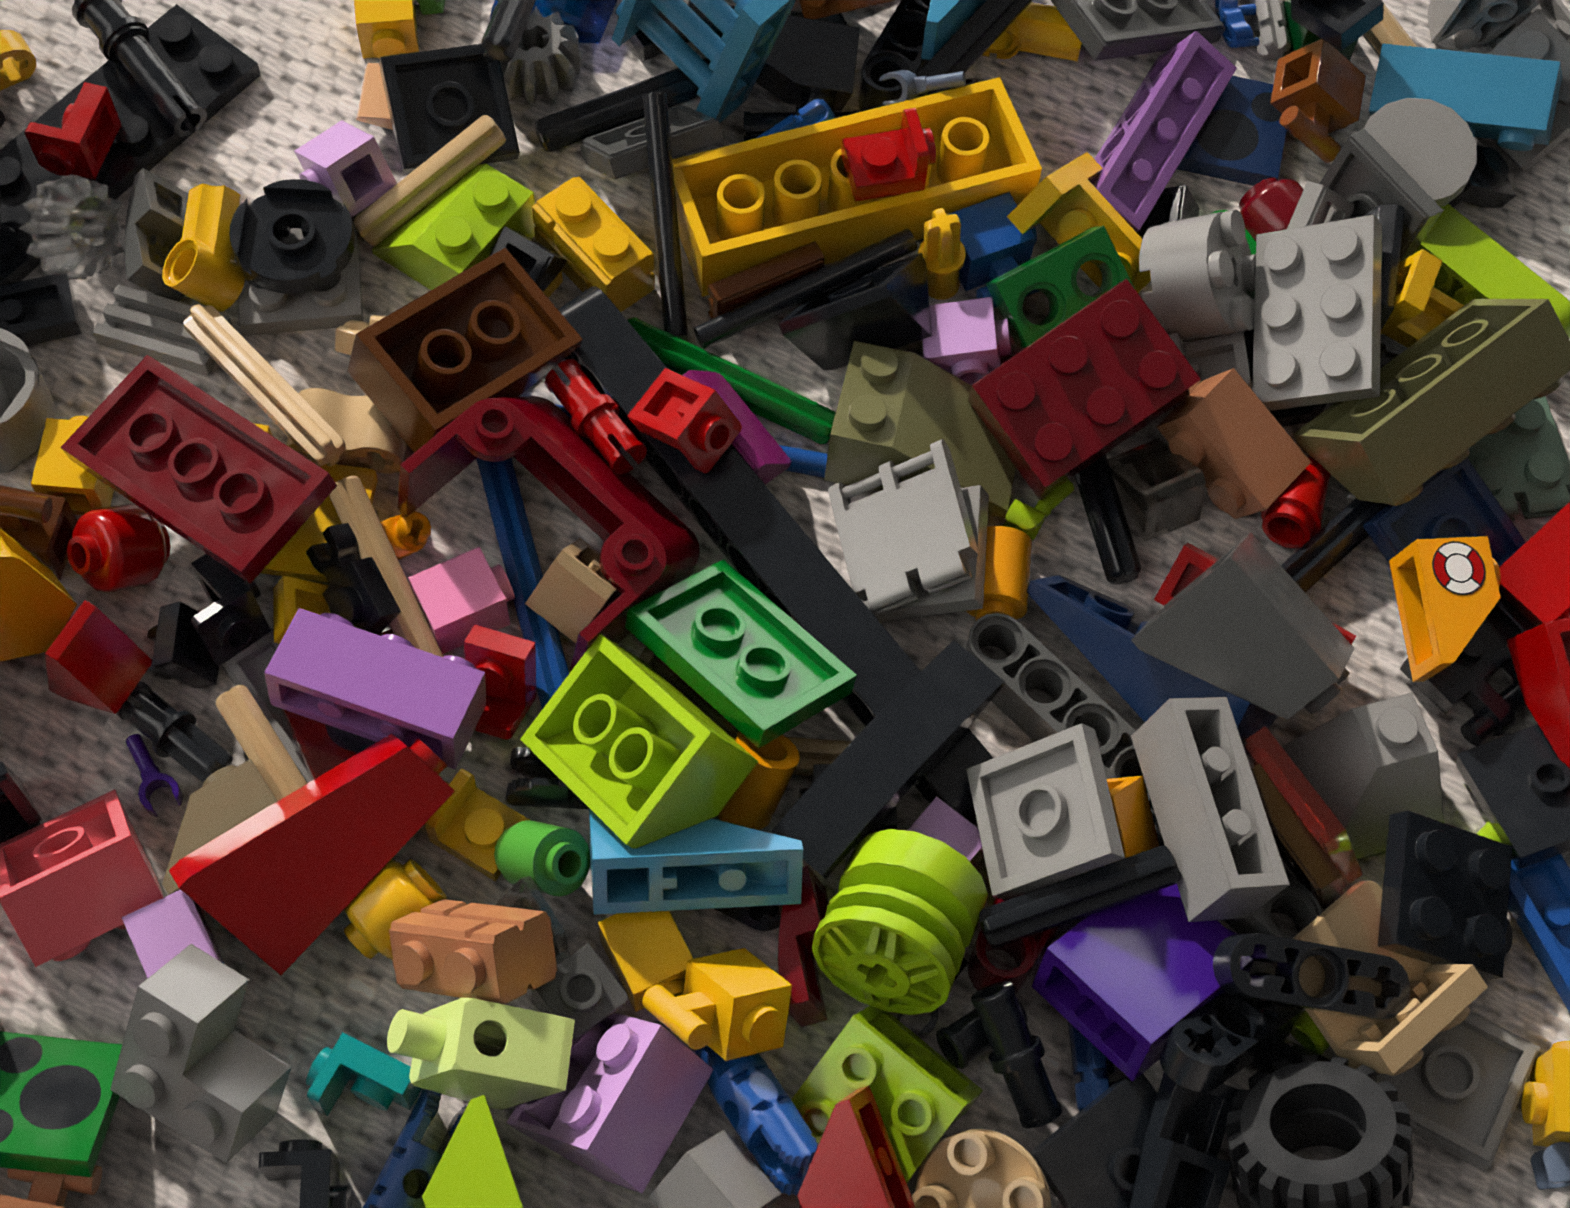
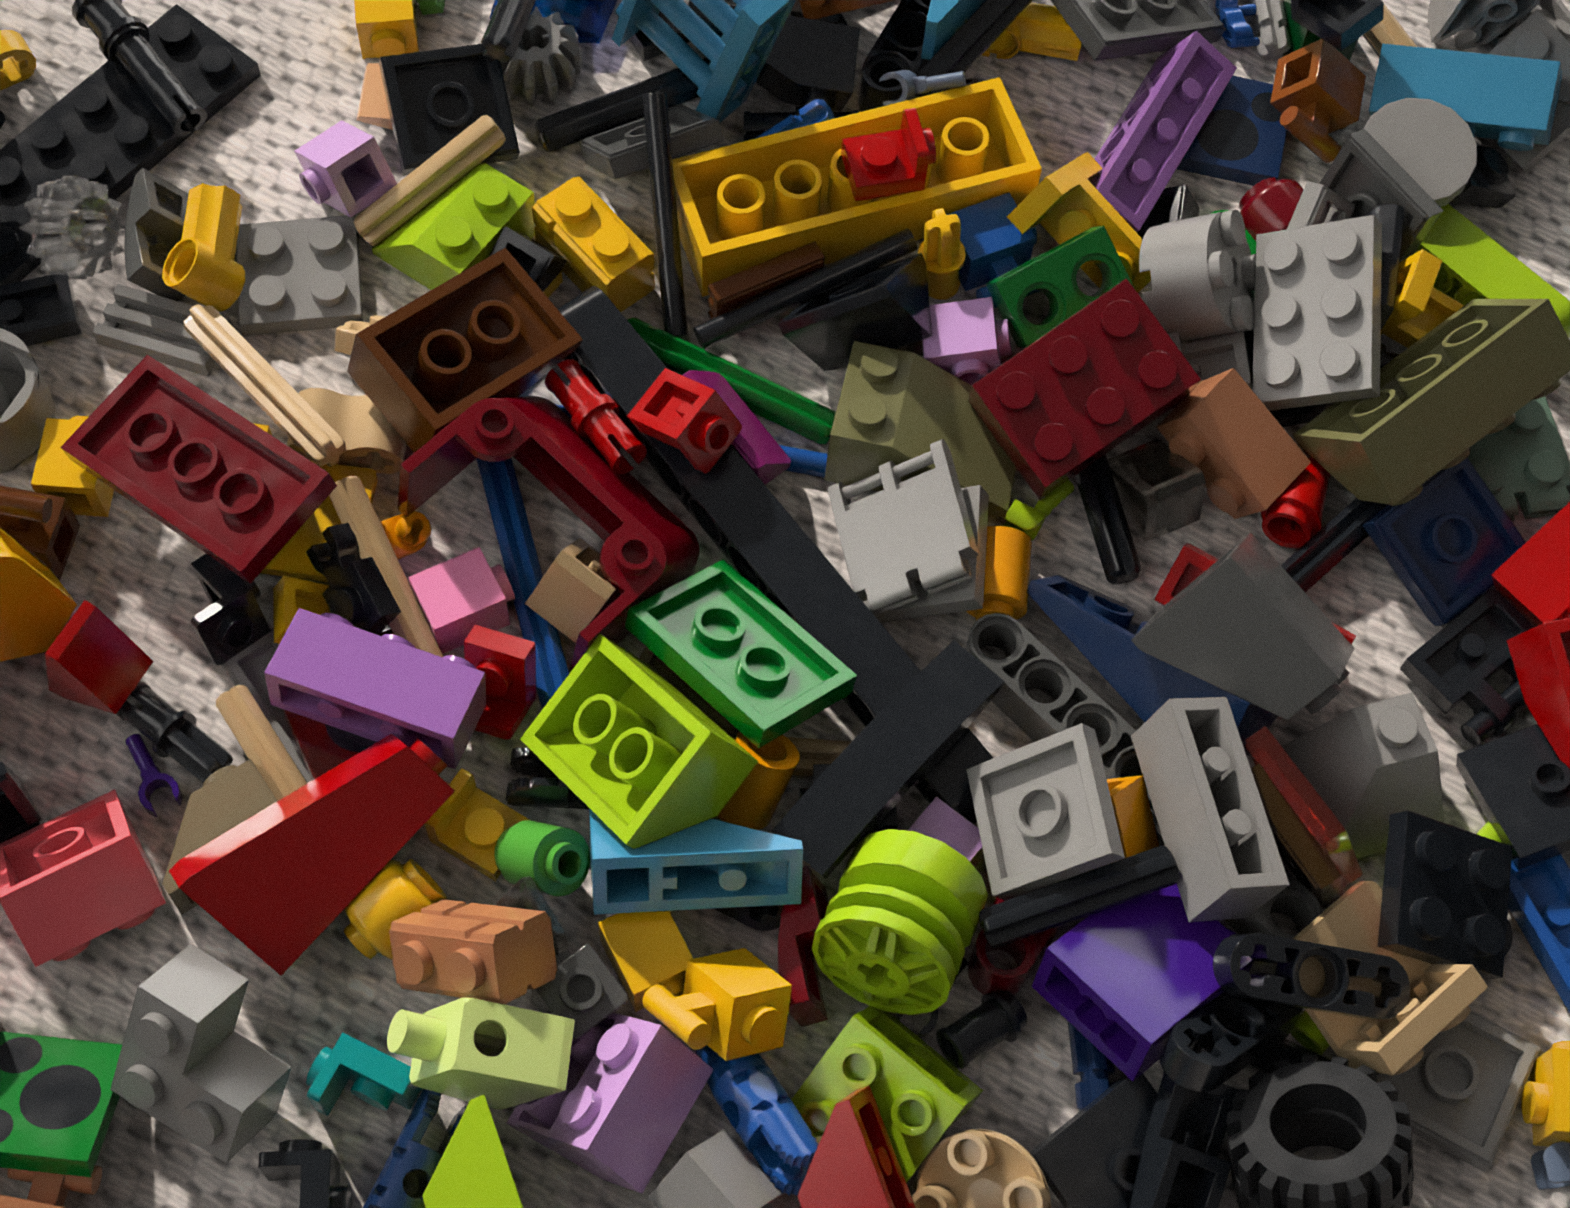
(85, 135): red bracket -> none
(118, 548): red head -> none
(168, 928): lavender brick -> none
(179, 649): black tile -> none
(300, 266): black plate -> none
(1016, 1054): black pin -> none
(1443, 598): light orange slope -> none

